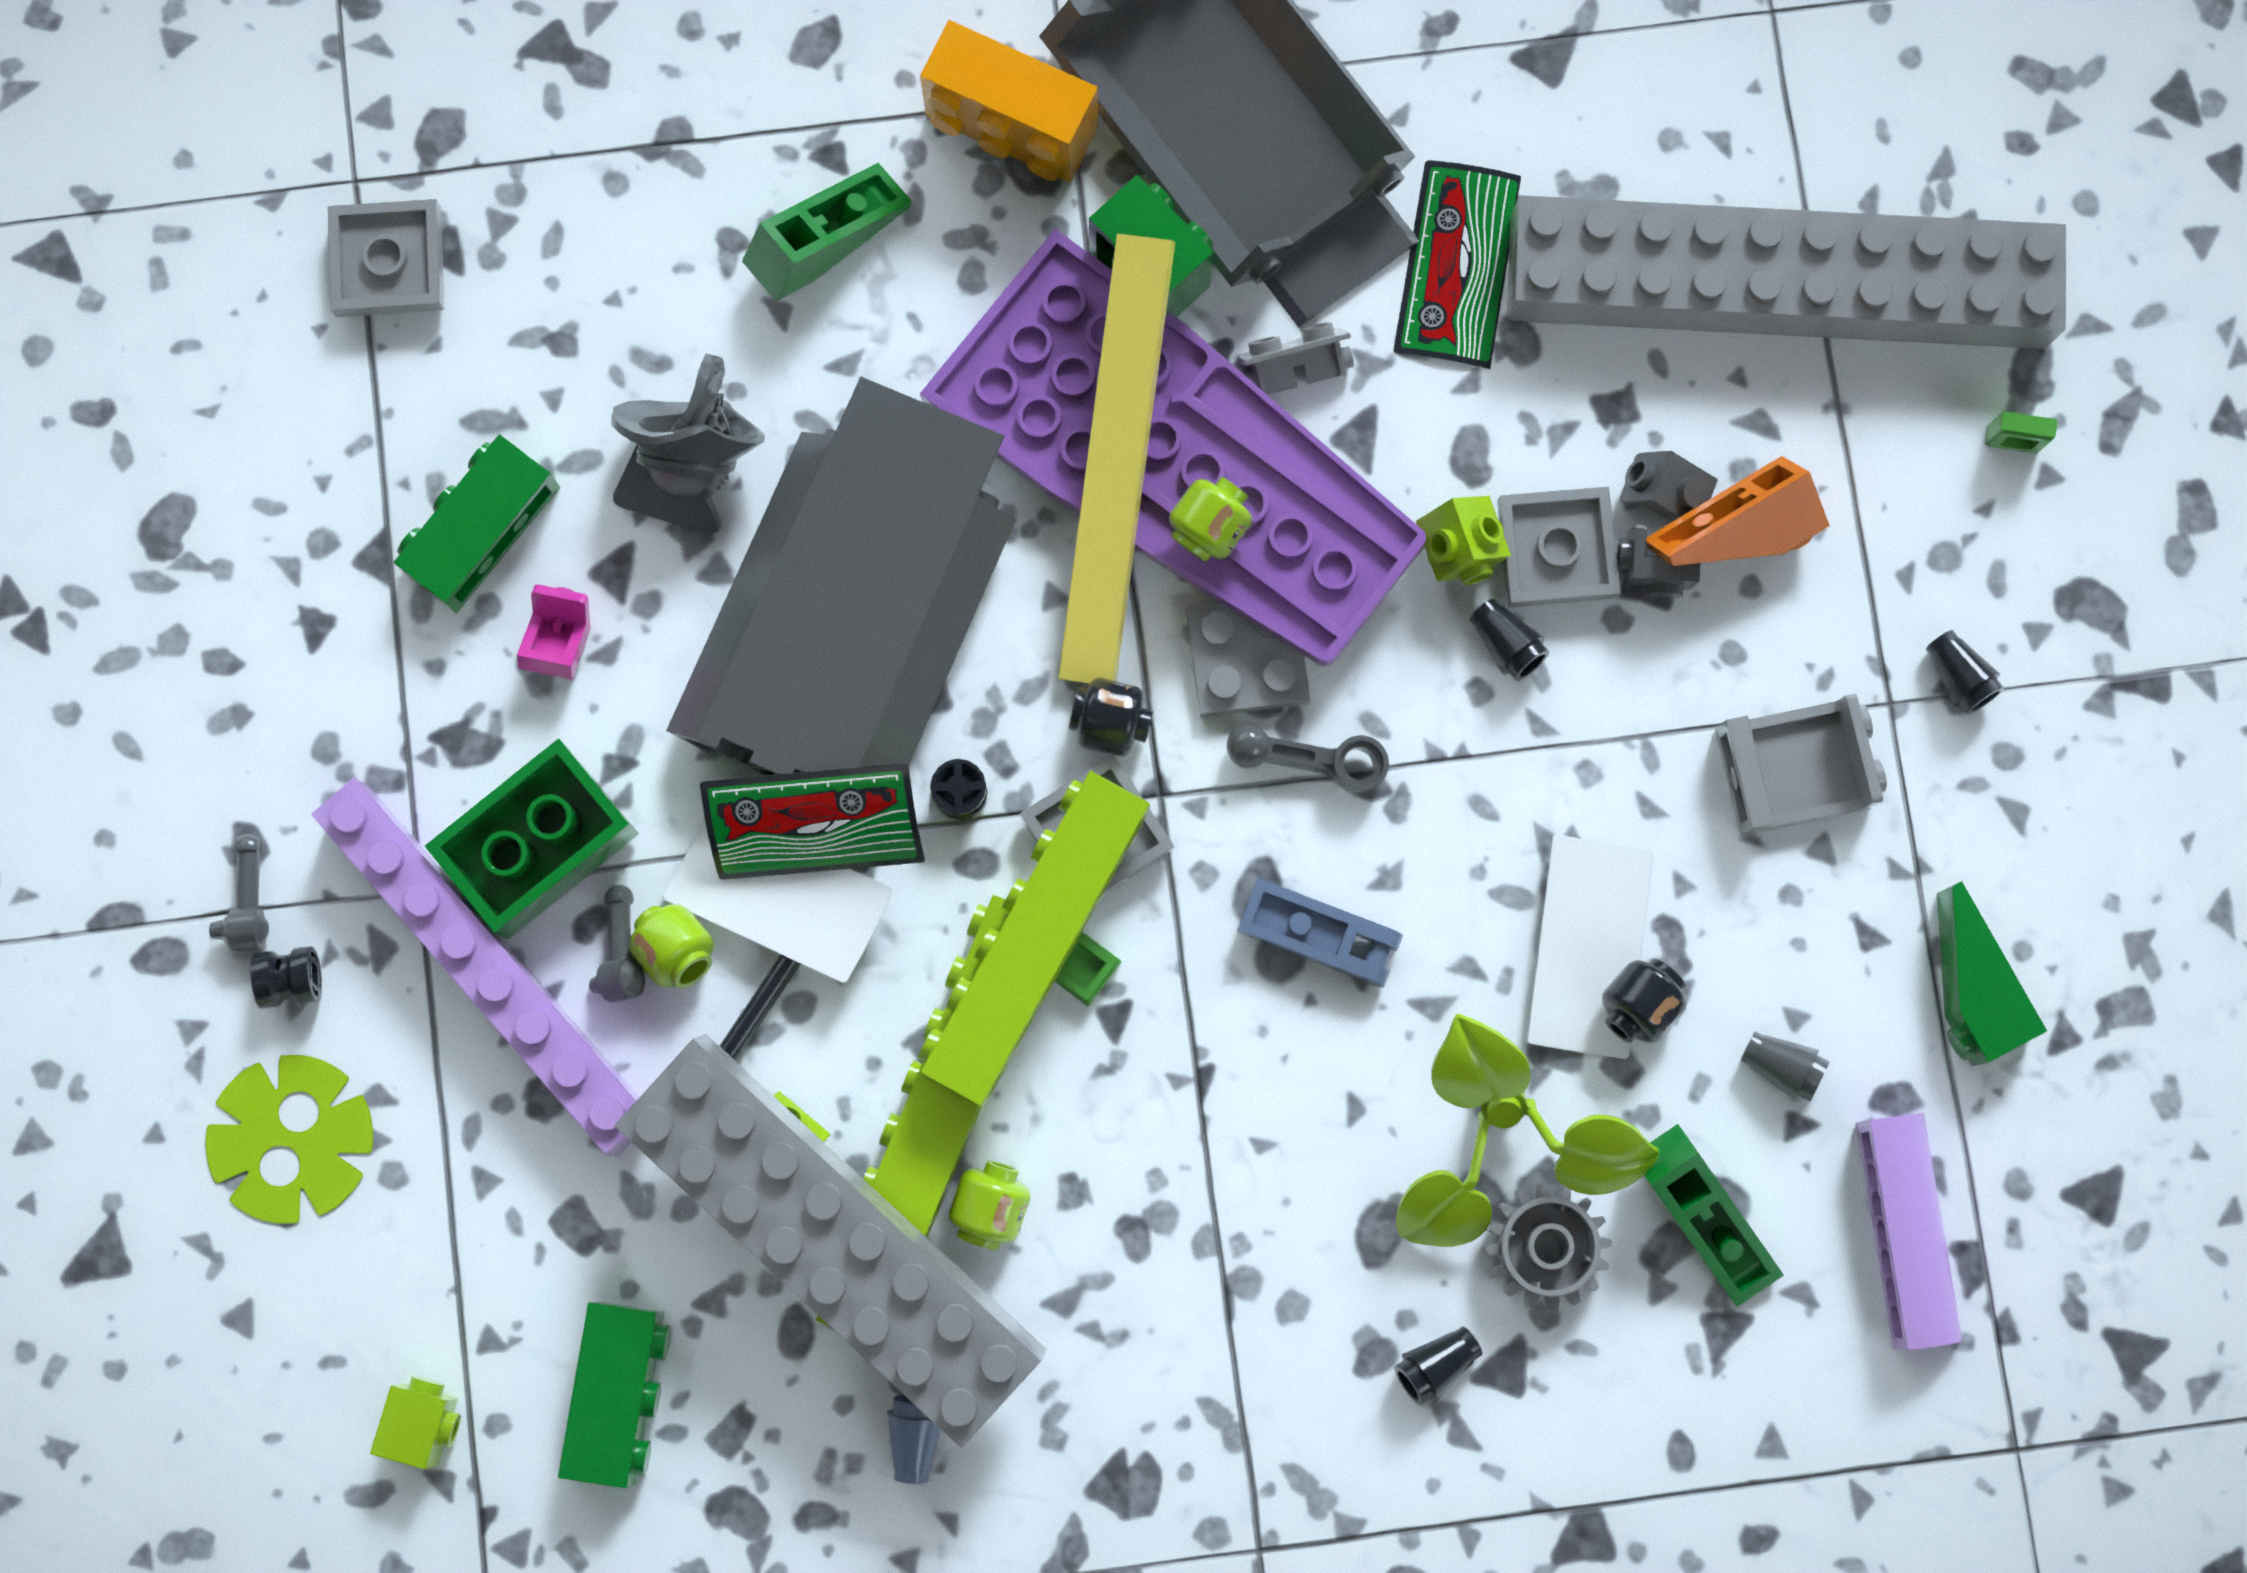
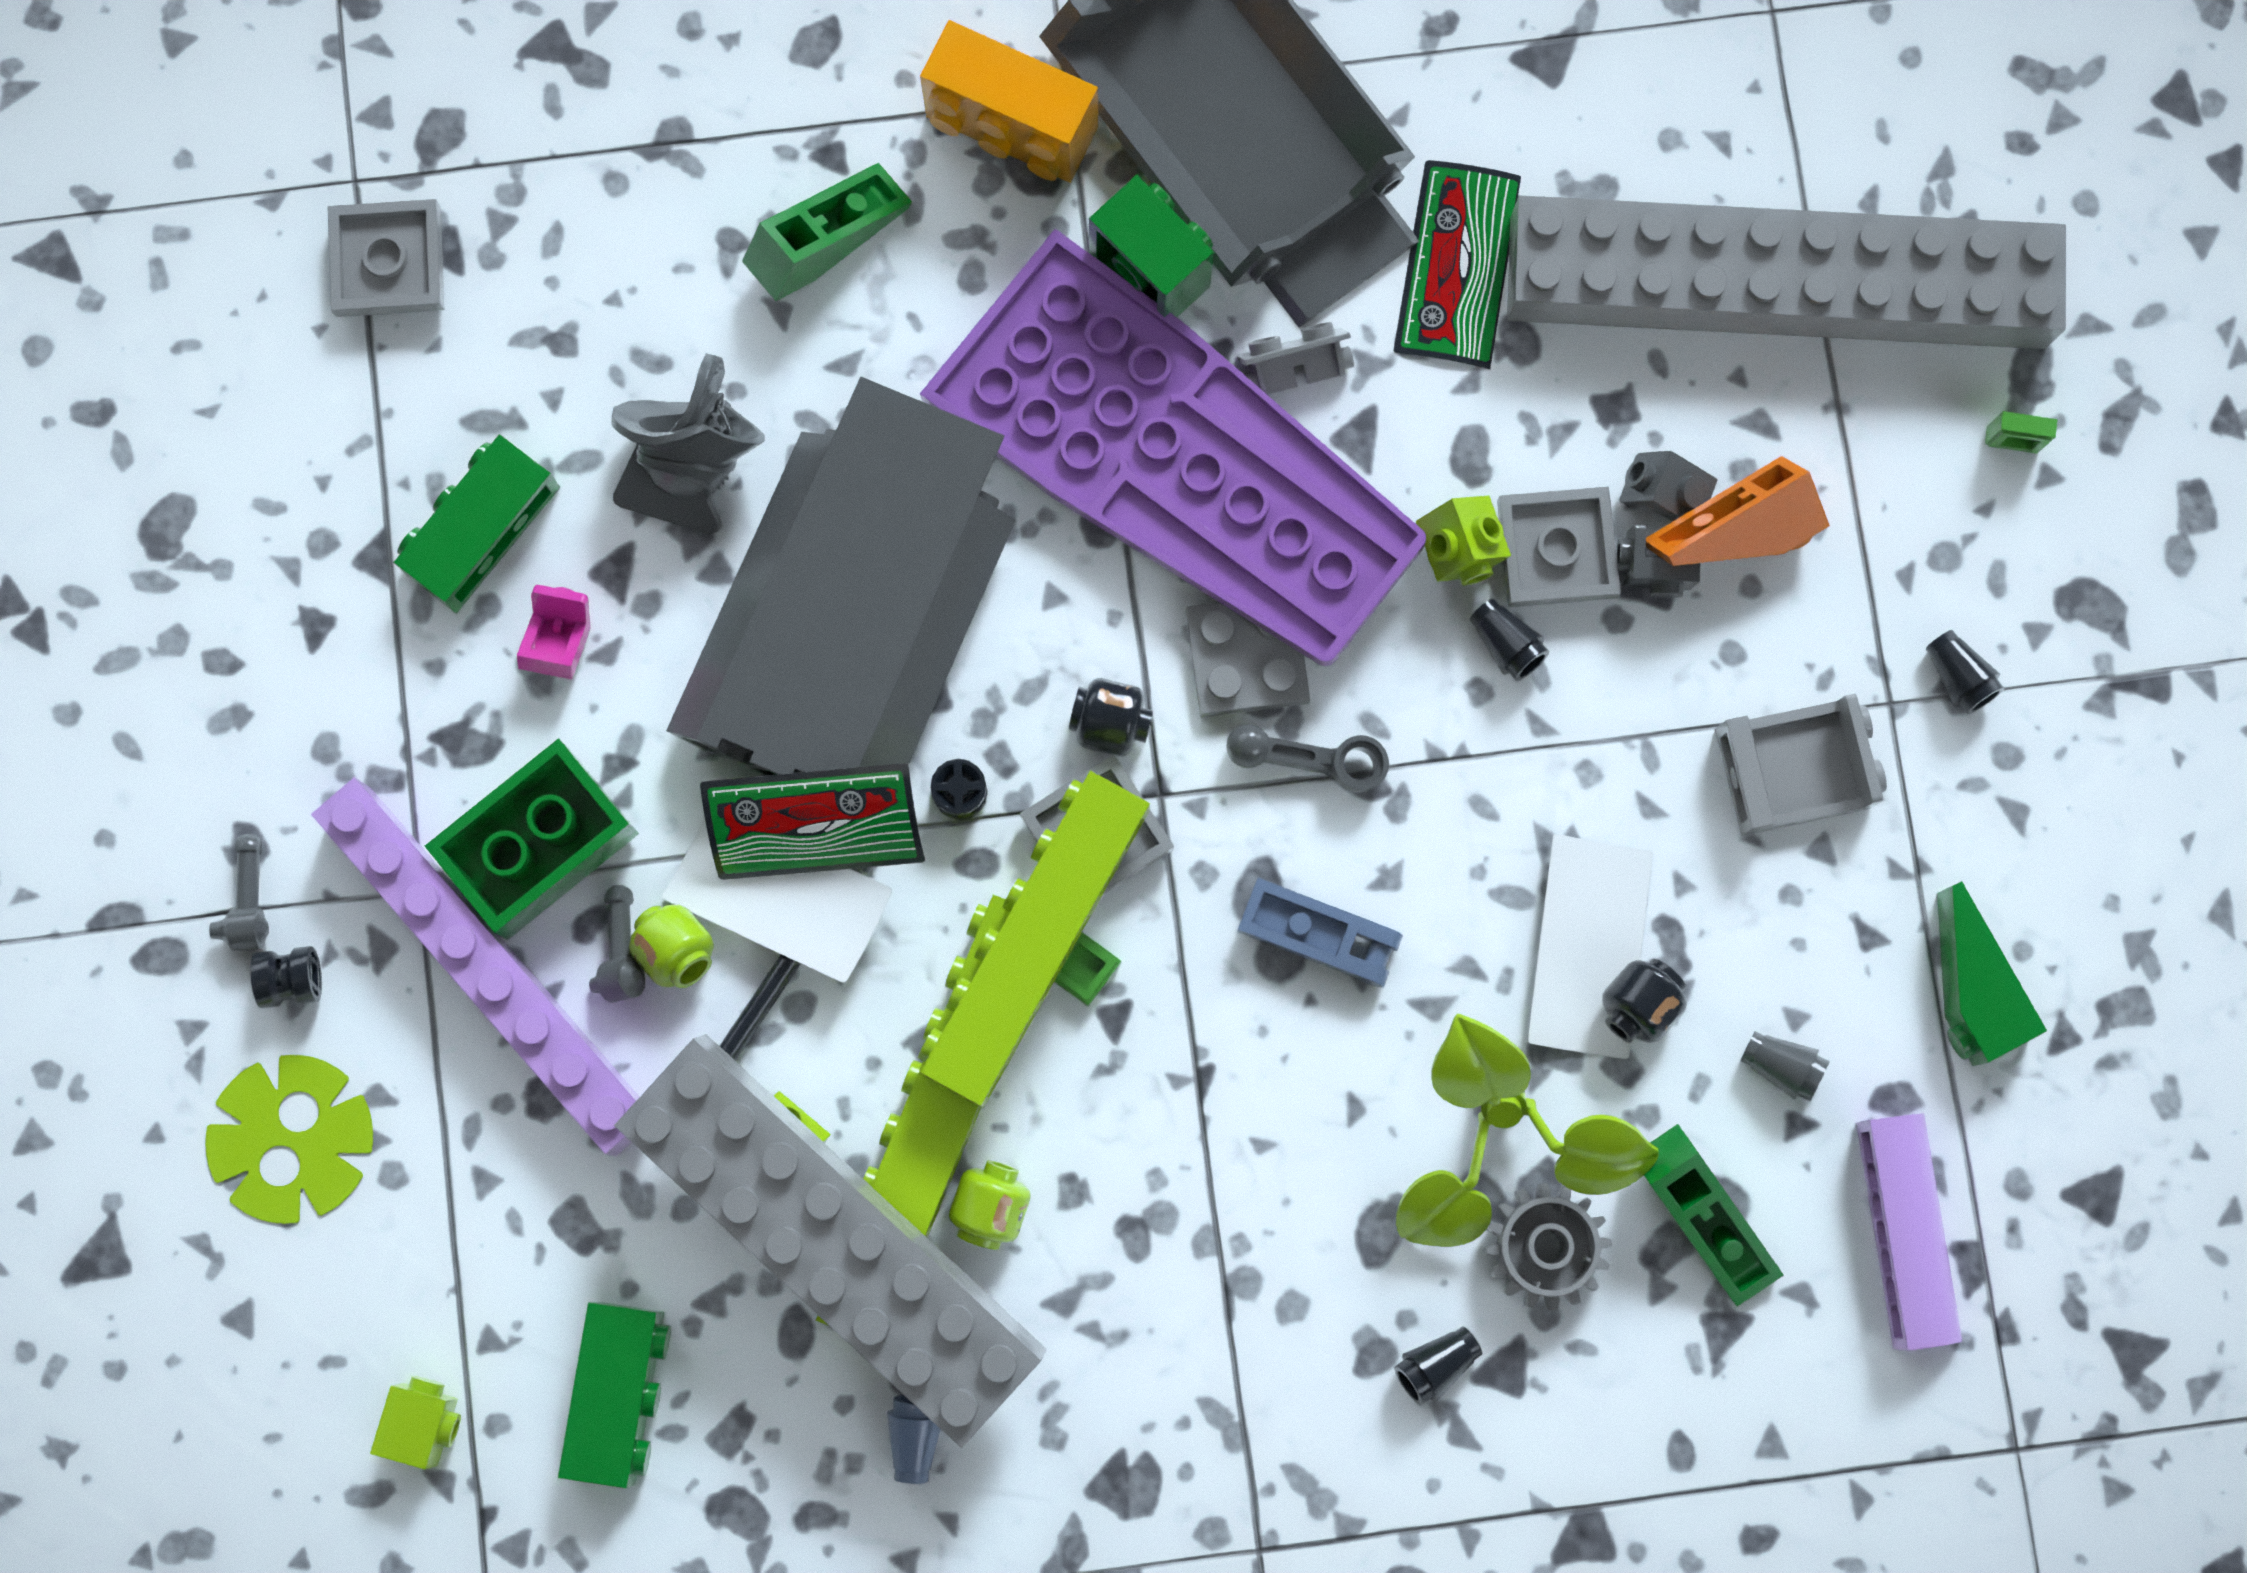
(1116, 458): light yellow tile -> none
(1210, 518): lime head -> none

